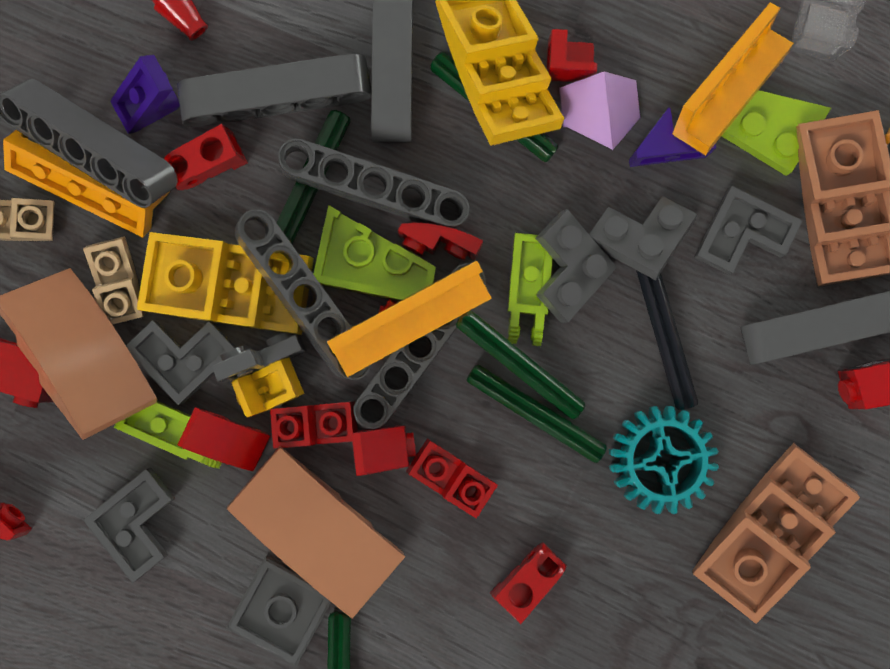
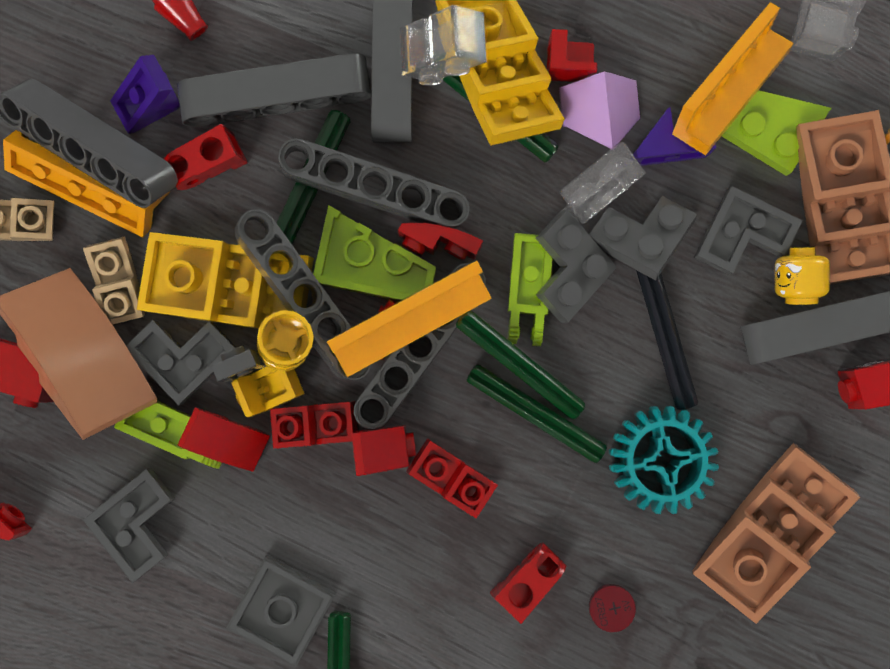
(284, 340): none -> yellow wheel
(315, 532): nougat slope -> none
(443, 45): none -> clear piece
(601, 182): none -> clear bracket
(612, 608): none -> dark red piece
(802, 276): none -> yellow head

